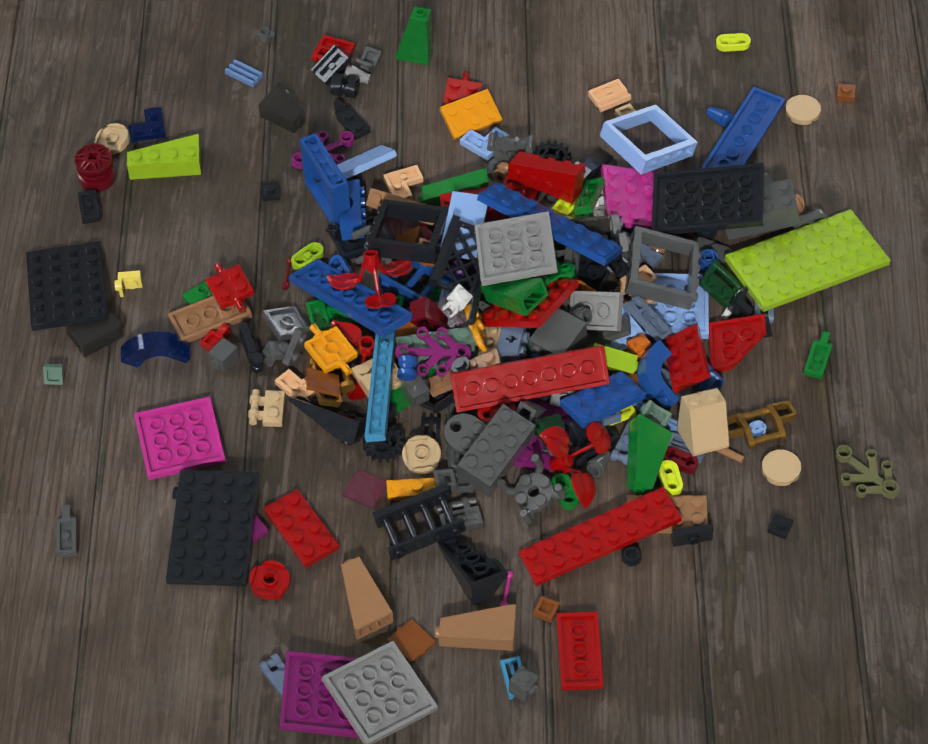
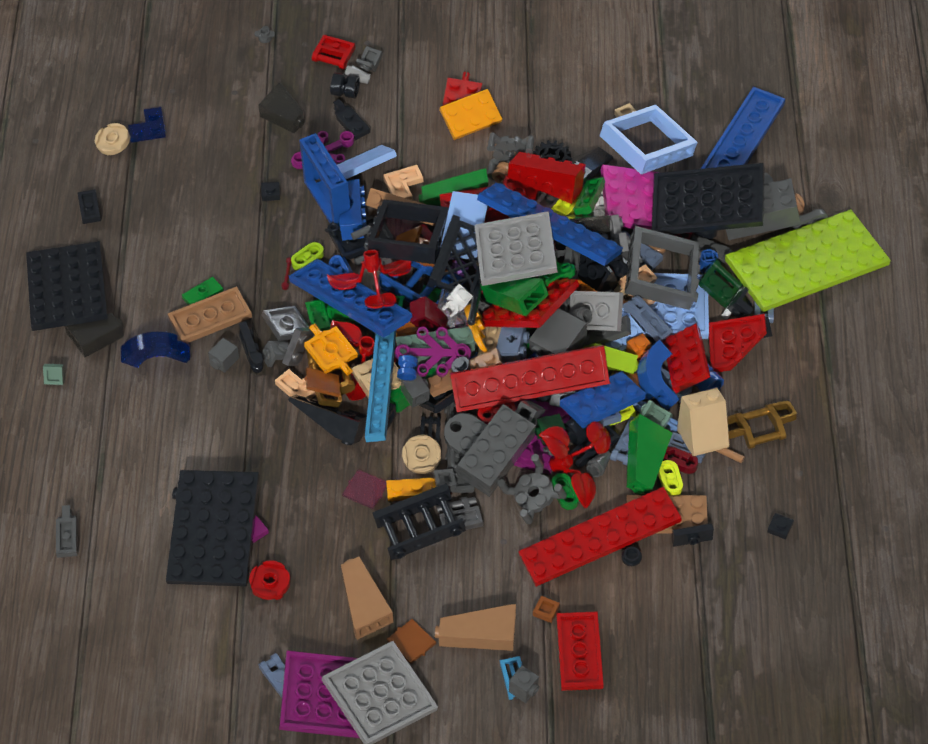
(95, 167): dark red wheel -> none
(128, 280): light yellow bracket -> none
(166, 159): lime wedge -> none
(179, 438): dark pink plate -> none
(213, 337): red plate -> none
(230, 287): red plate -> none
(246, 71): medium blue tile -> none
(273, 408): tan plate -> none
(301, 528): red plate -> none
(332, 62): plate -> none
(385, 449): black gear -> none
(418, 38): green slope -> none
(473, 569): black wedge -> none
(478, 143): light blue plate -> none
(504, 602): dark pink hinge -> none
(609, 95): light nougat plate -> none
(720, 116): blue cone -> none
(733, 42): neon yellow plate -> none
(758, 428): light blue plate -> none
(781, 467): tan tile -> none
(803, 109): tan tile -> none
(818, 357): green hinge -> none
(845, 92): dark orange plate -> none
(868, 474): olive plant -> none

